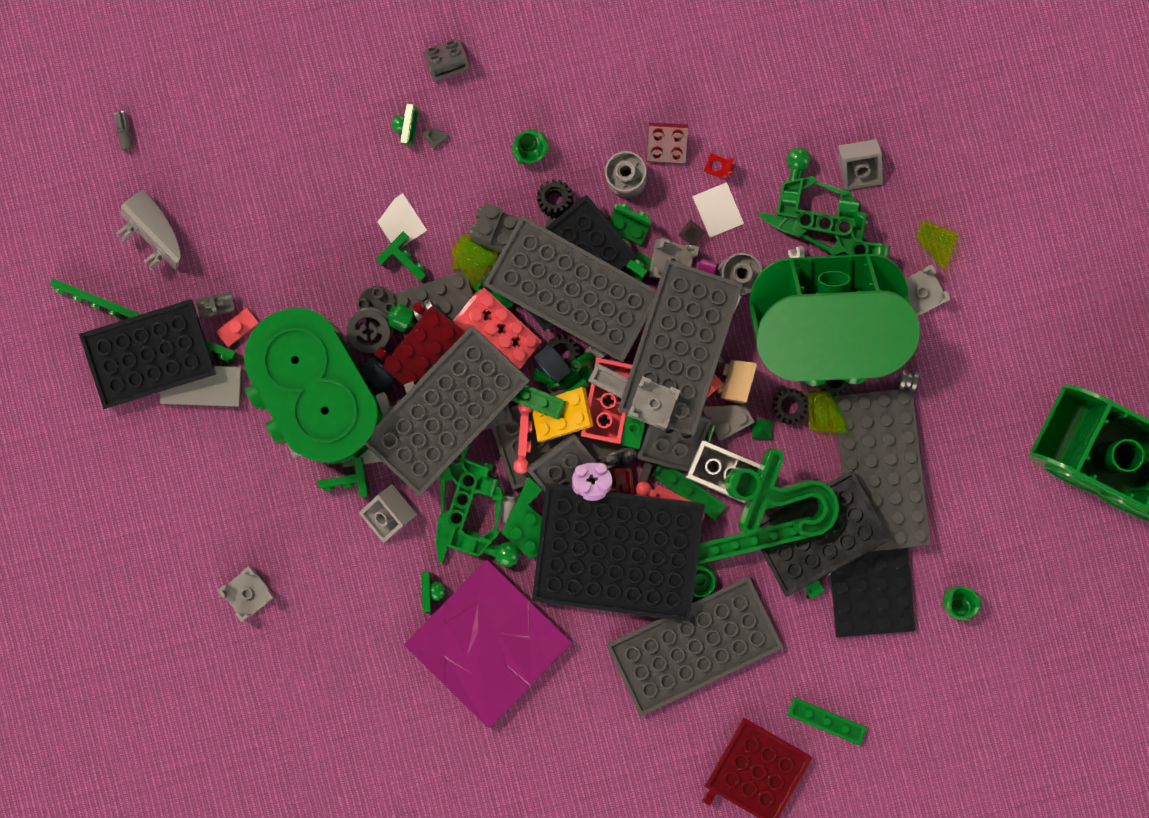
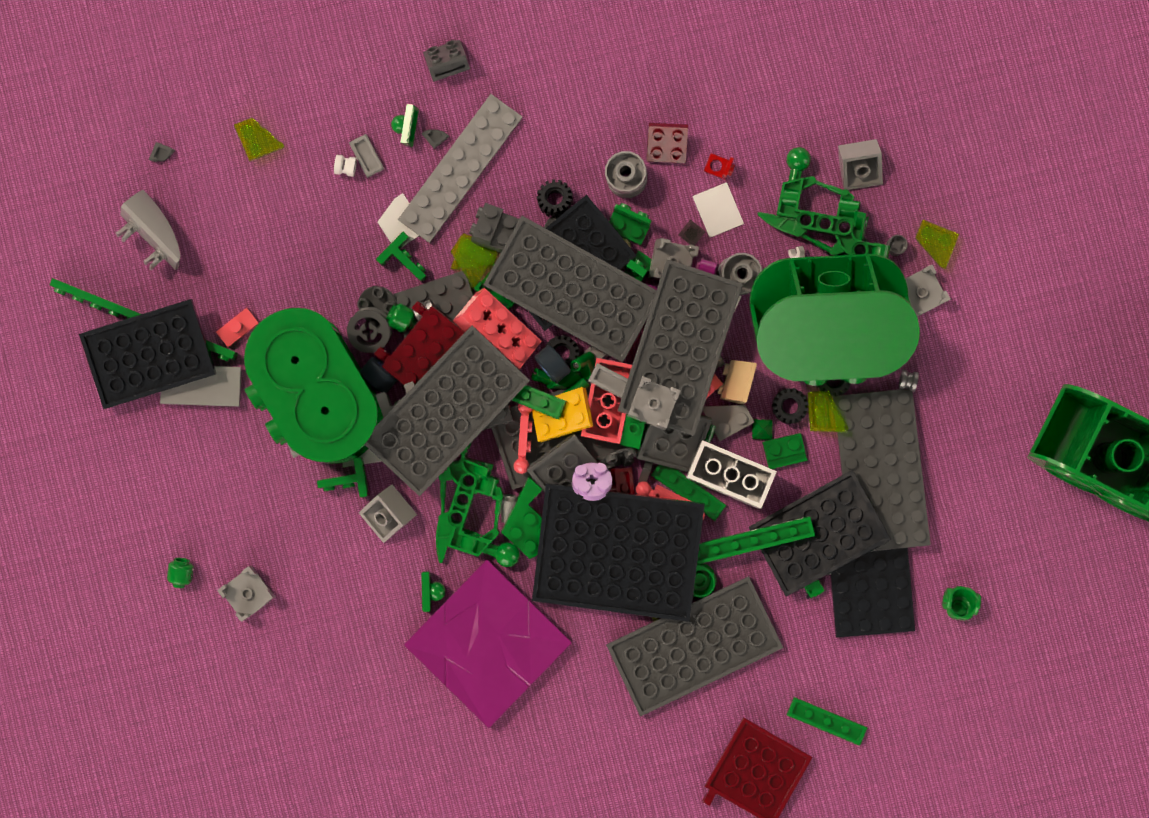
(123, 131): dark grey axle -> none
(161, 153): none -> dark grey tile
(180, 572): none -> green head
(215, 305): dark grey hips -> none
(256, 139): none -> clear neon green wing
(349, 167): none -> white wheel
(366, 155): none -> light grey tile
(460, 168): none -> light grey plate
(530, 146): green hair -> none
(762, 494): green piece -> none
(784, 451): none -> green plate
(899, 243): none -> flat silver wheel

